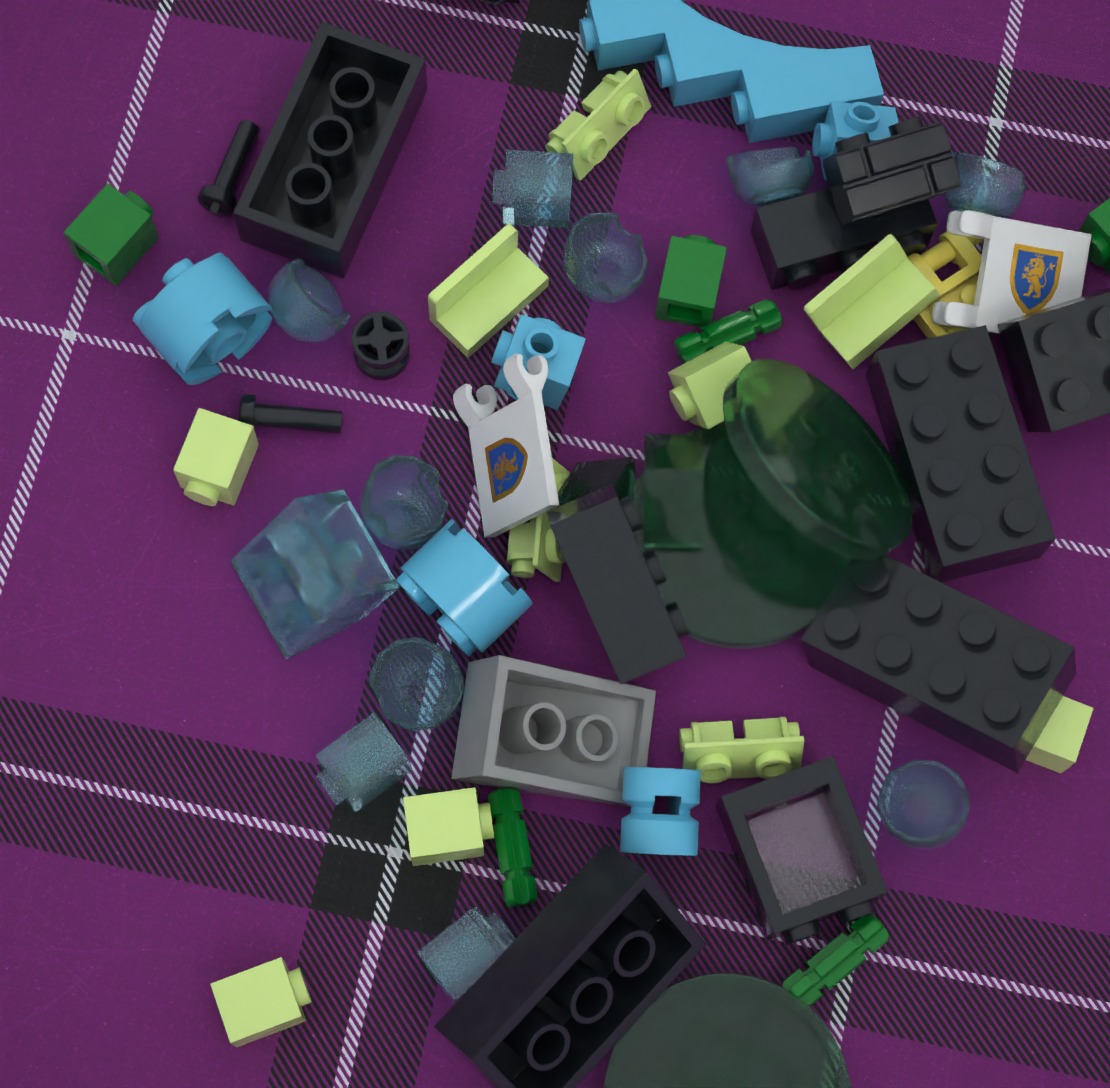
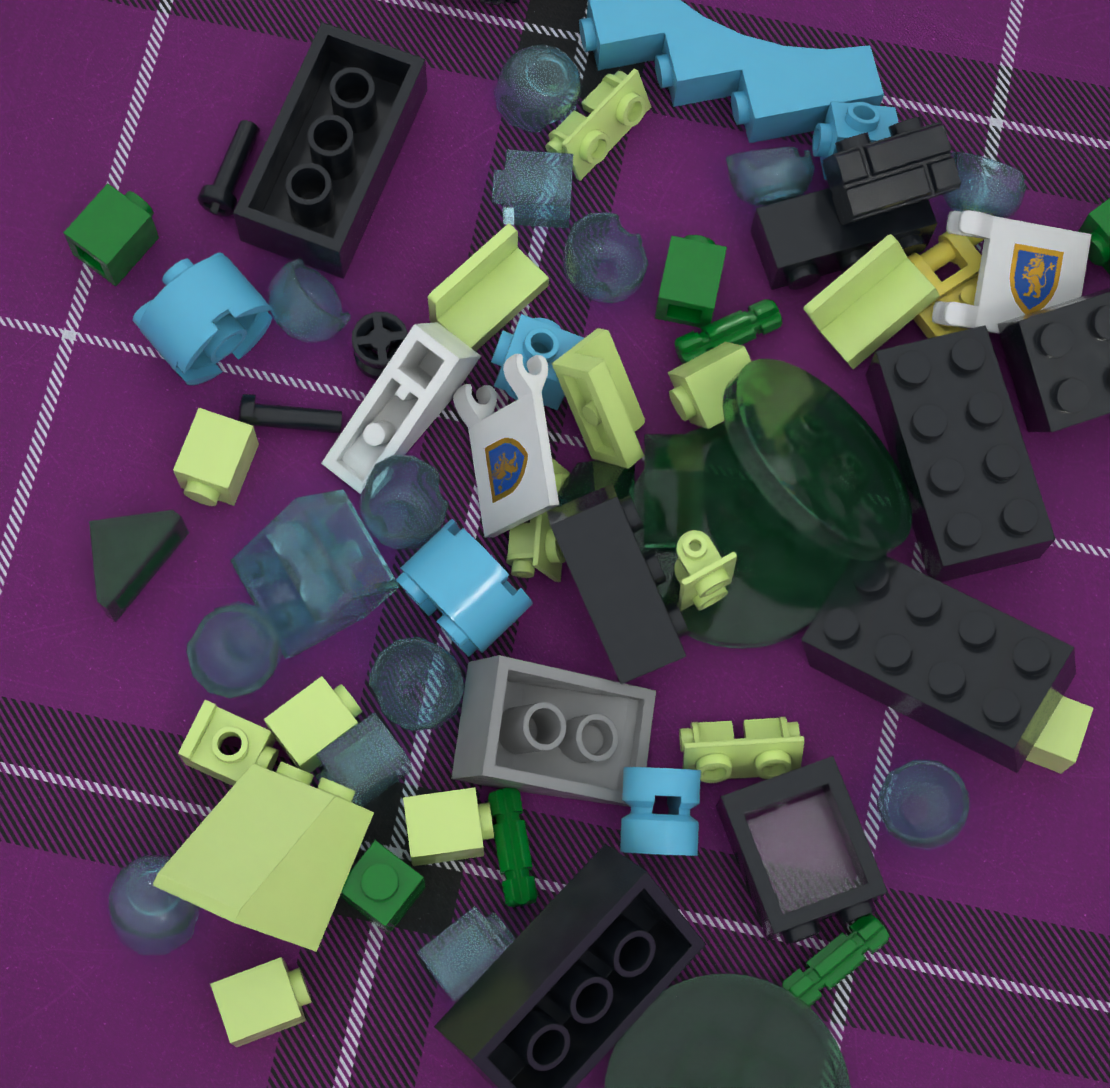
(130, 553): none -> clear green slope
(145, 915): none -> clear light blue hair
(207, 734): none -> yellowish green brick
(235, 649): none -> clear light blue hair
(272, 854): none -> yellowish green slope
(313, 721): none -> yellowish green brick
(382, 887): none -> green brick
(402, 401): none -> white slope
(537, 87): none -> clear light blue hair
(601, 399): none -> yellowish green panel
(701, 571): none -> yellowish green hinge

